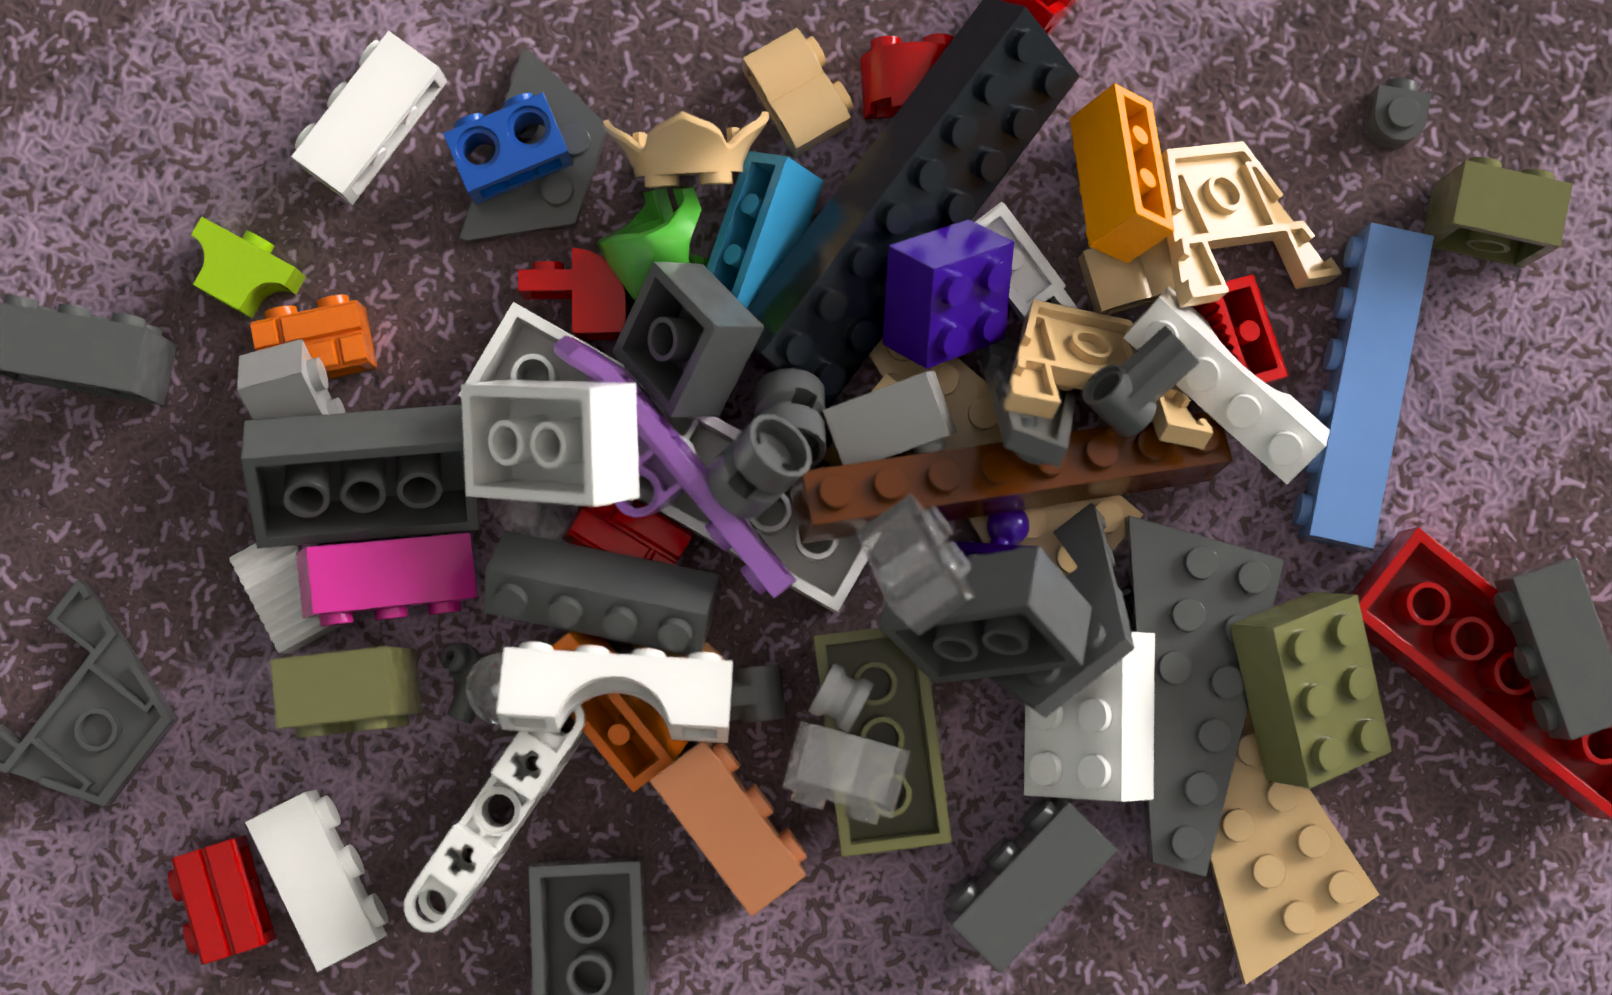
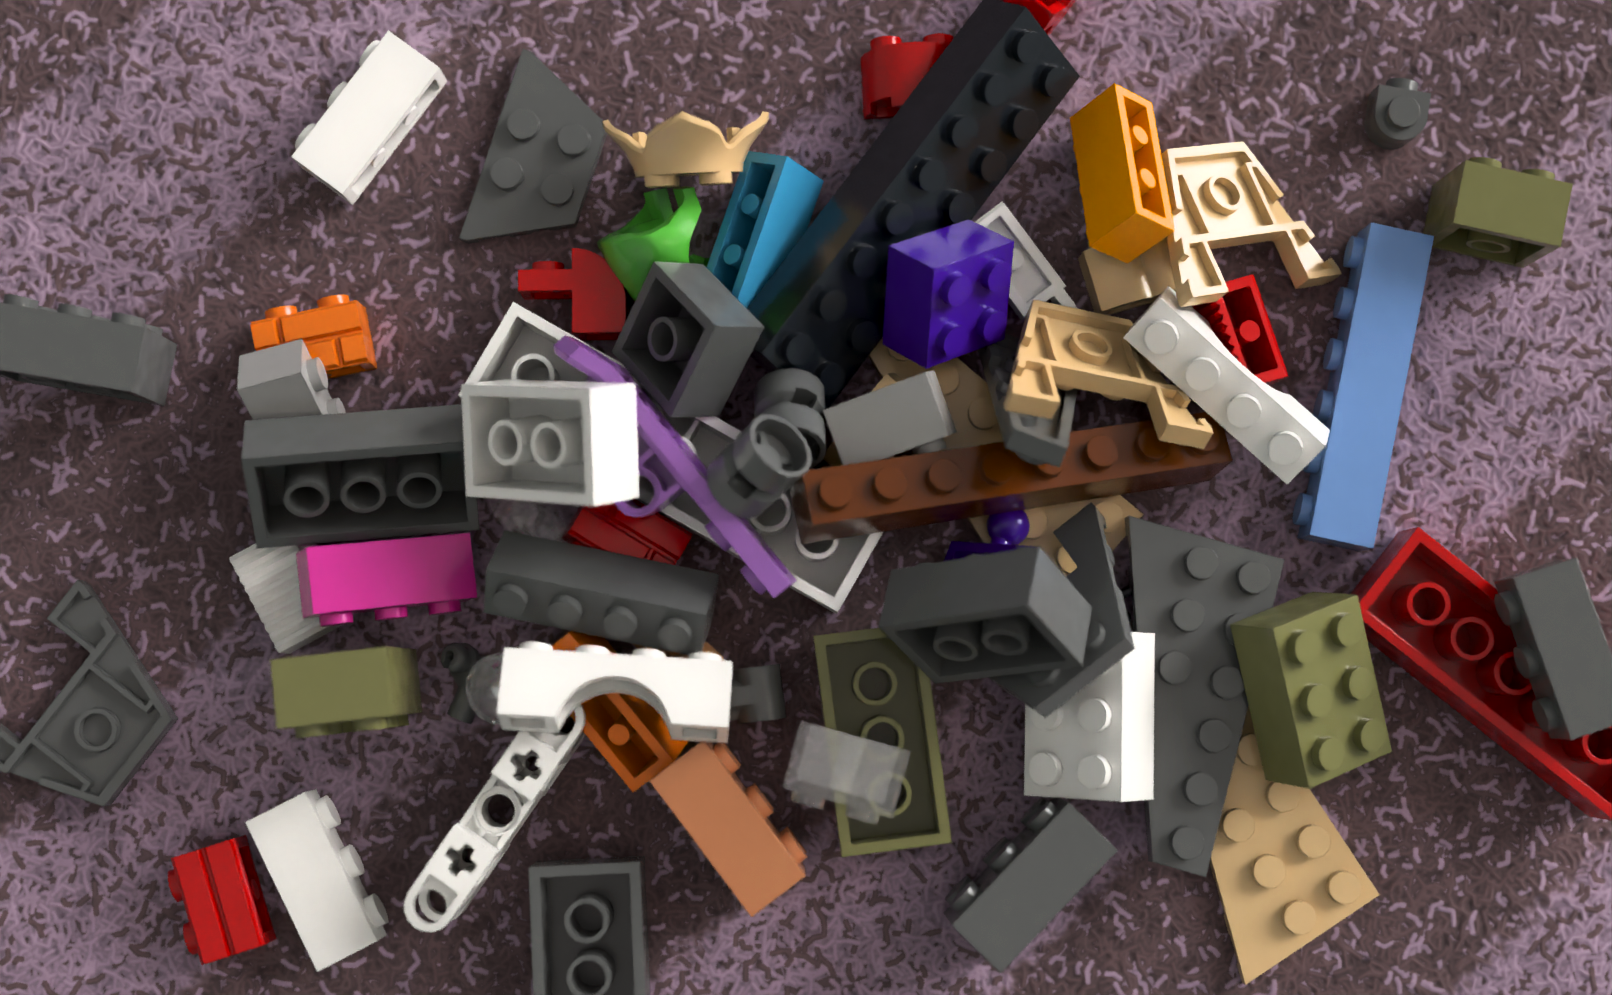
(241, 269): lime brick -> none
(513, 161): blue brick -> none
(797, 91): tan brick -> none
(841, 697): light grey wheel -> none
(916, 563): clear brick -> none
(1128, 393): dark grey piece -> none

